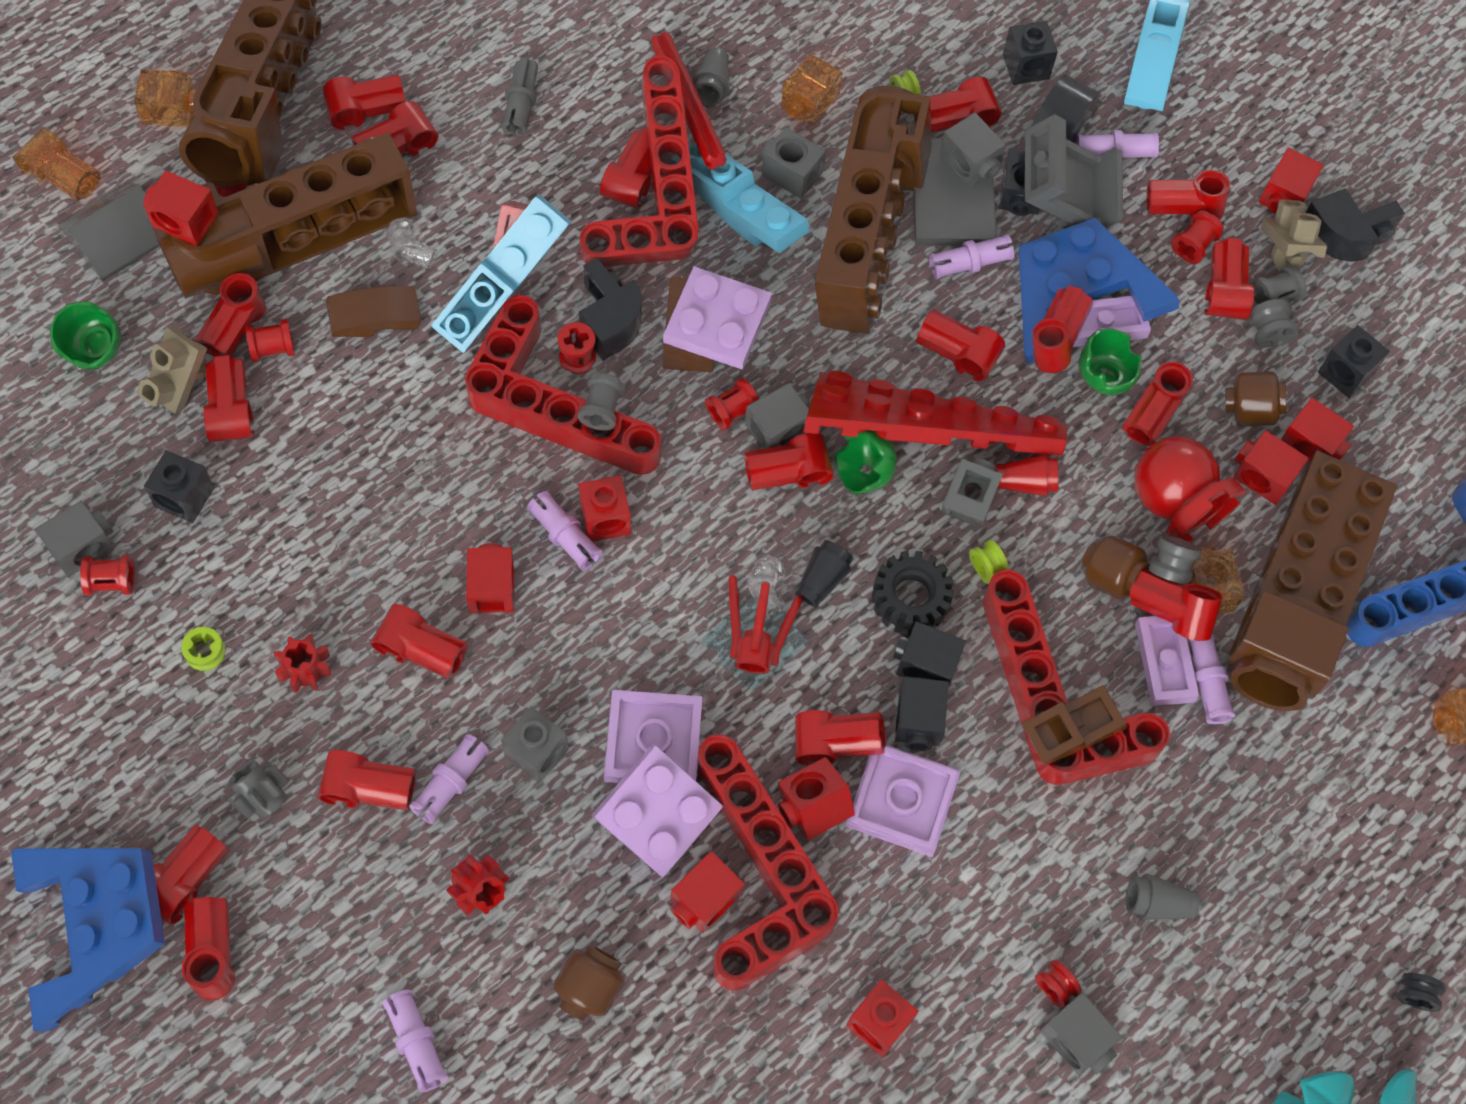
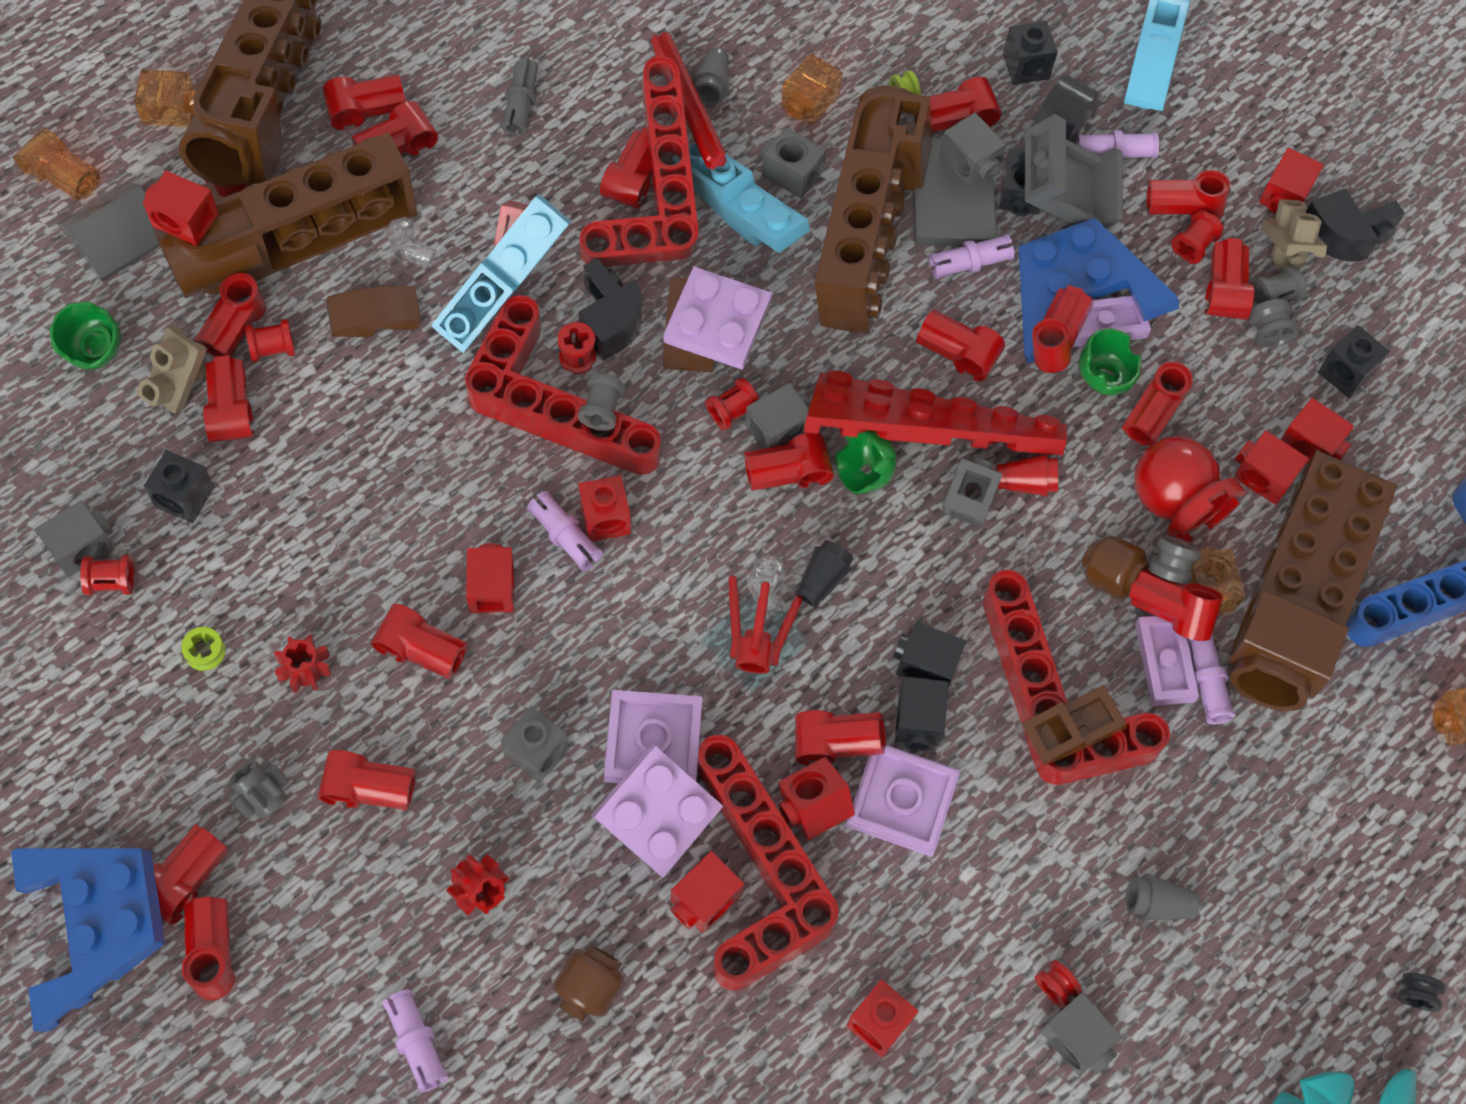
(449, 779): lavender pin -> none
(915, 569): black tyre -> none
(988, 560): lime bush -> none
(1256, 398): reddish brown head -> none

